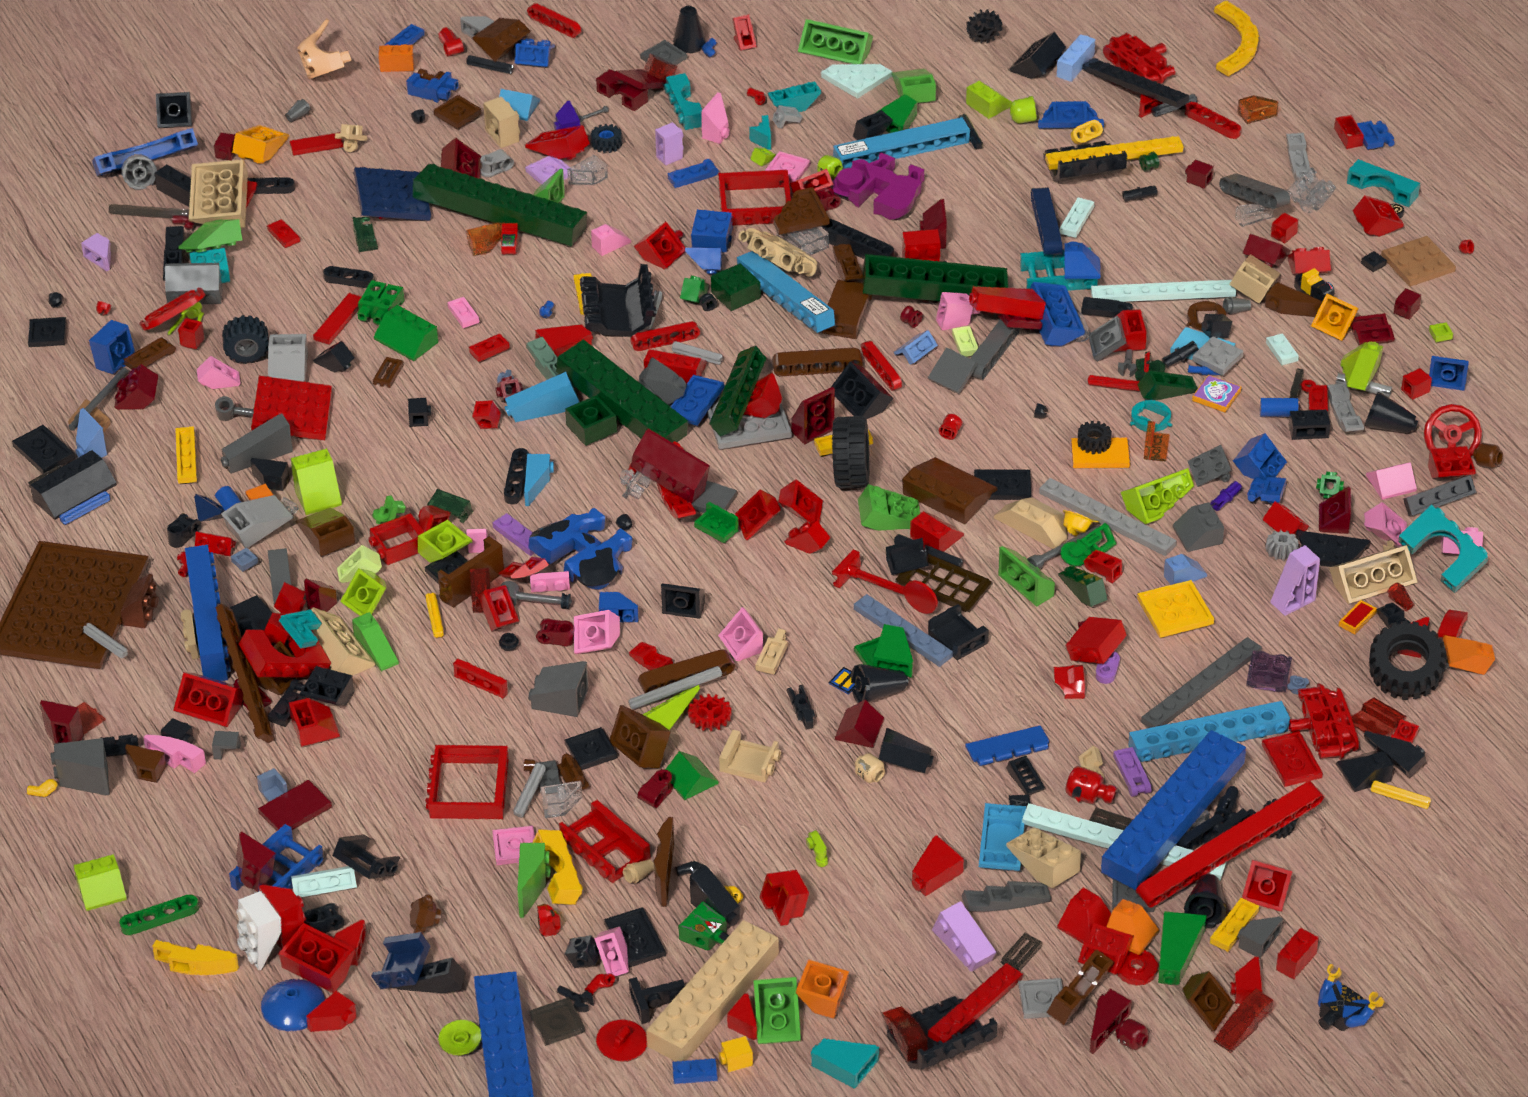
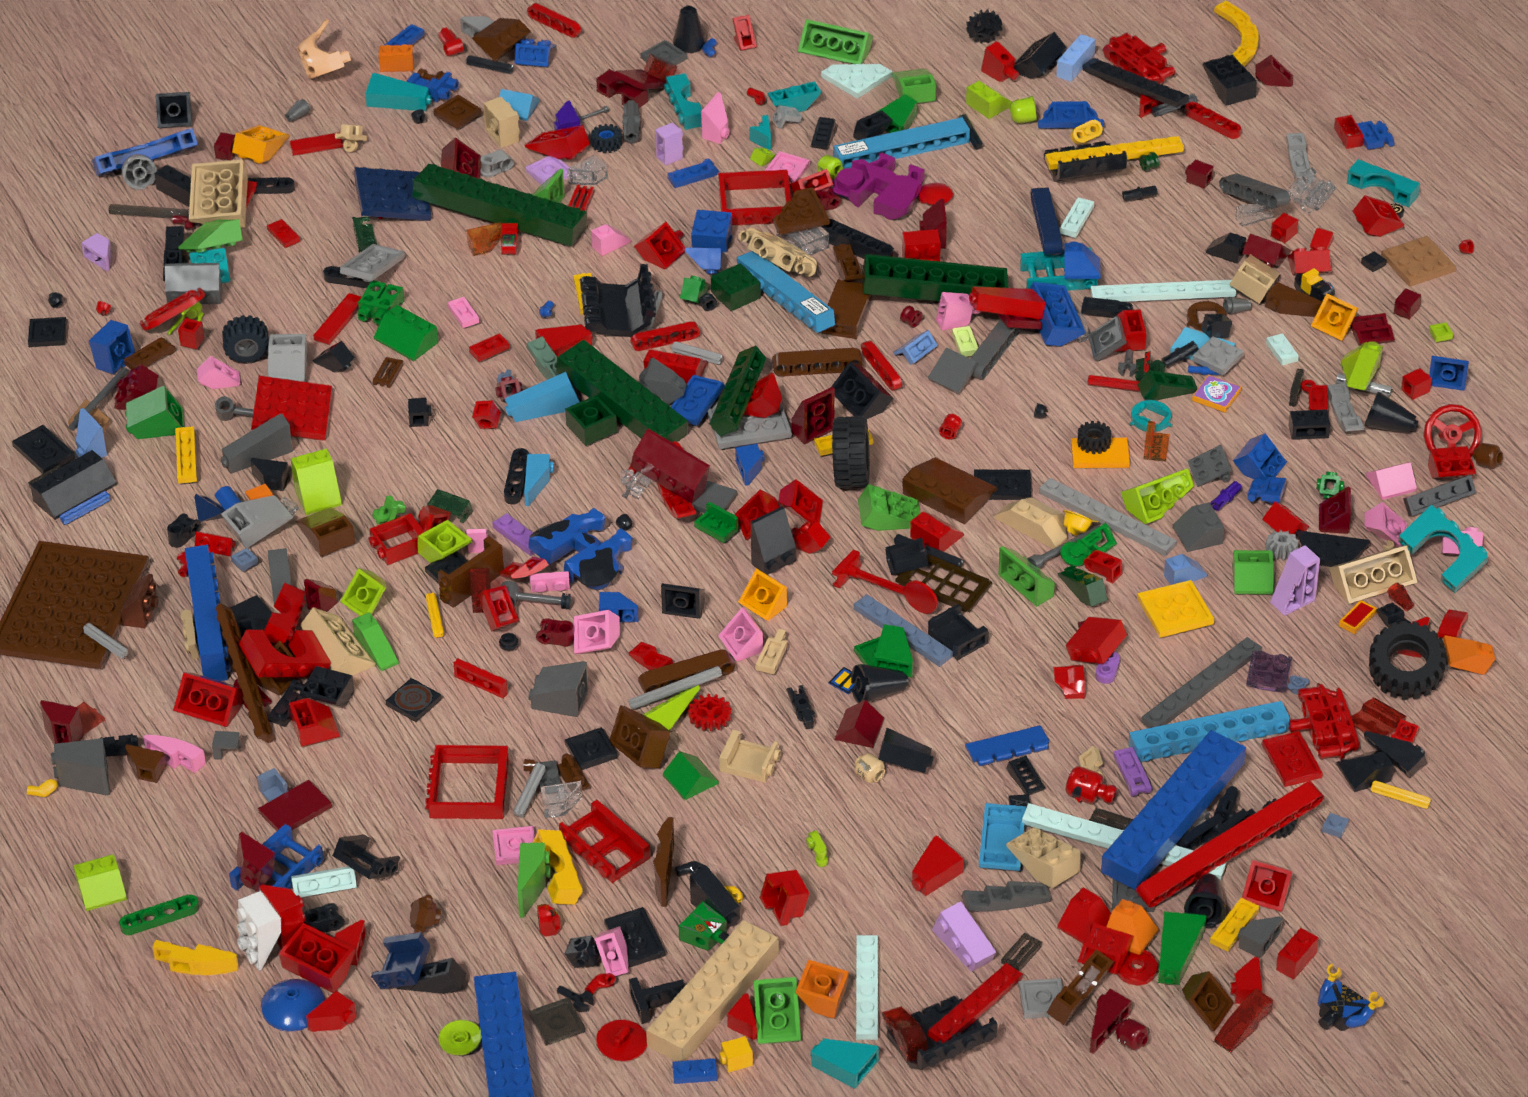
(154, 415): none -> green slope
(178, 730): black brick -> none
(300, 626): teal plate -> none
(362, 558): yellowish green slope -> none
(372, 262): none -> light grey plate
(396, 94): none -> teal slope
(413, 699): none -> tile
(582, 191): none -> red tile
(631, 122): none -> dark grey piece
(636, 871): tan cone -> none
(656, 788): dark red piece -> none
(749, 462): none -> blue slope
(764, 595): none -> light orange slope
(772, 542): none -> black slope
(824, 132): none -> black slope
(867, 987): none -> light aqua plate
(934, 192): none -> red dish
(999, 63): none -> red torso
(1228, 247): none -> black slope
(1230, 80): none -> black slope
(1253, 571): none -> bright green slope
(1257, 108): clear orange slope -> none
(1273, 73): none -> dark red slope
(1277, 407): blue brick -> none
(1322, 238): none -> red slope
(1335, 825): none -> sand blue plate

